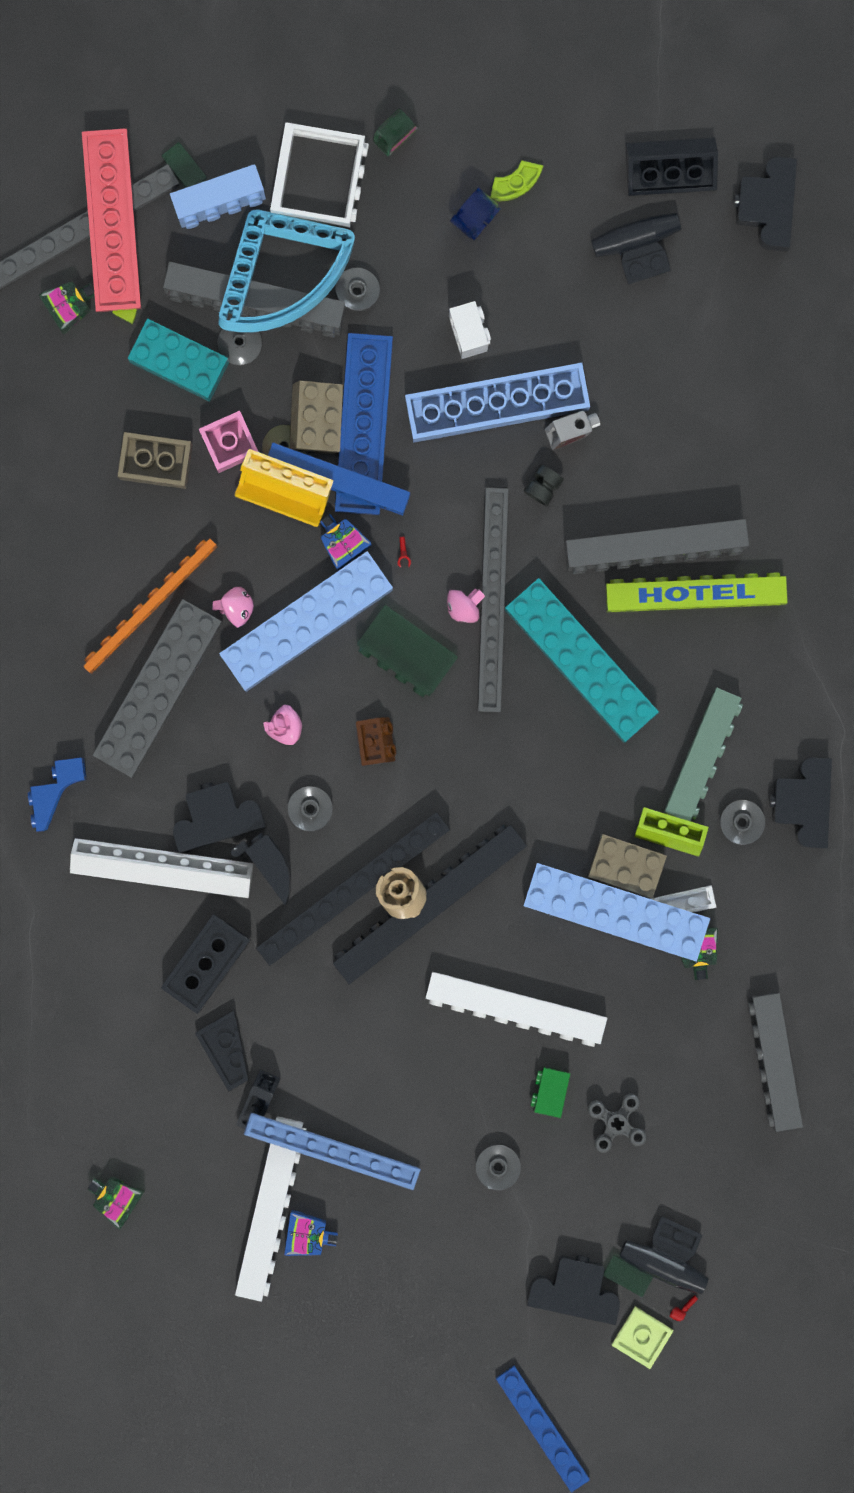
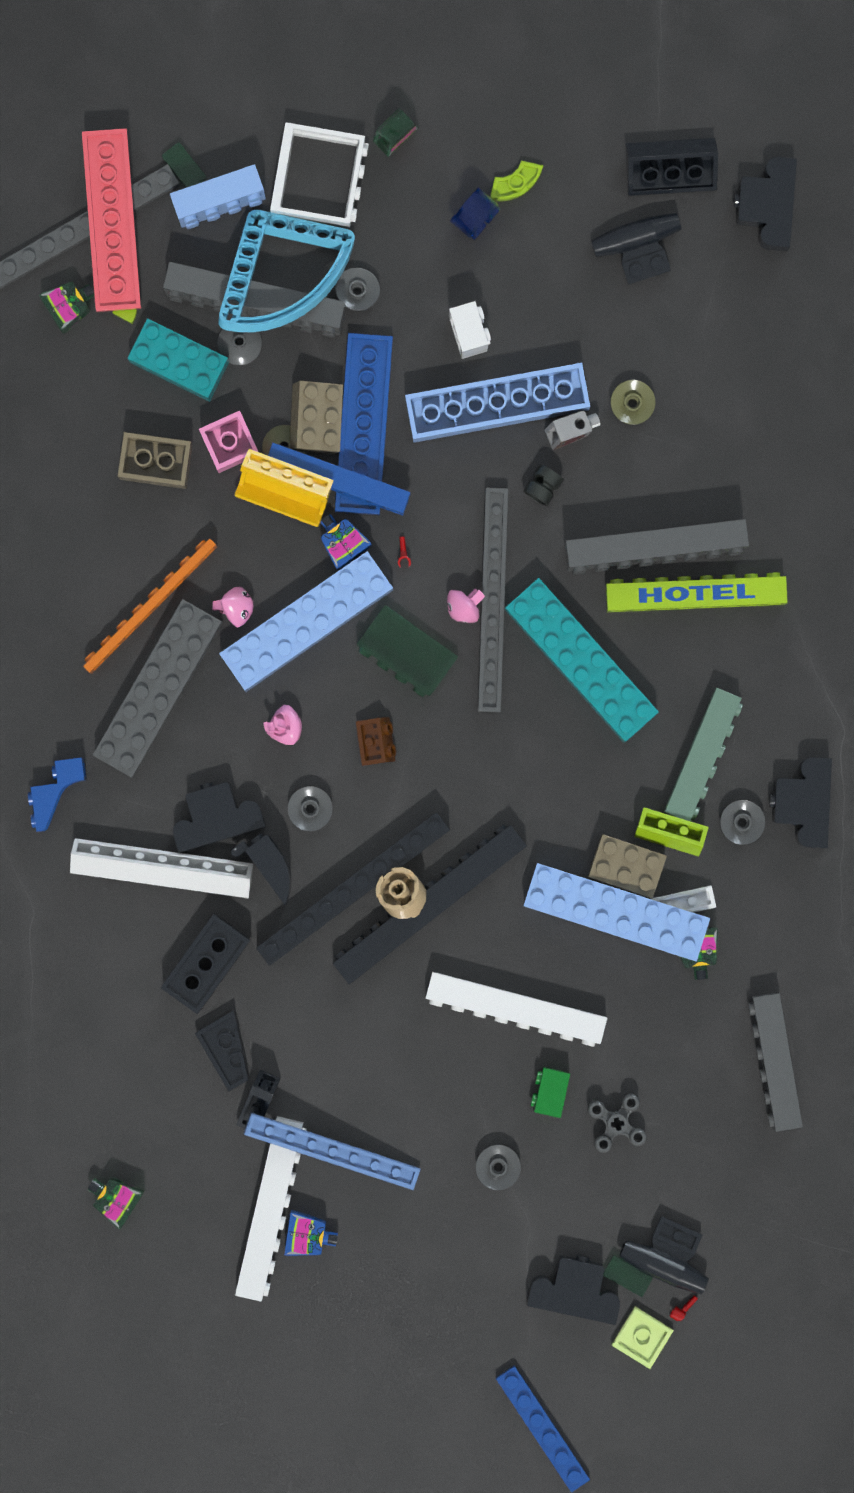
(635, 391): none -> olive dish

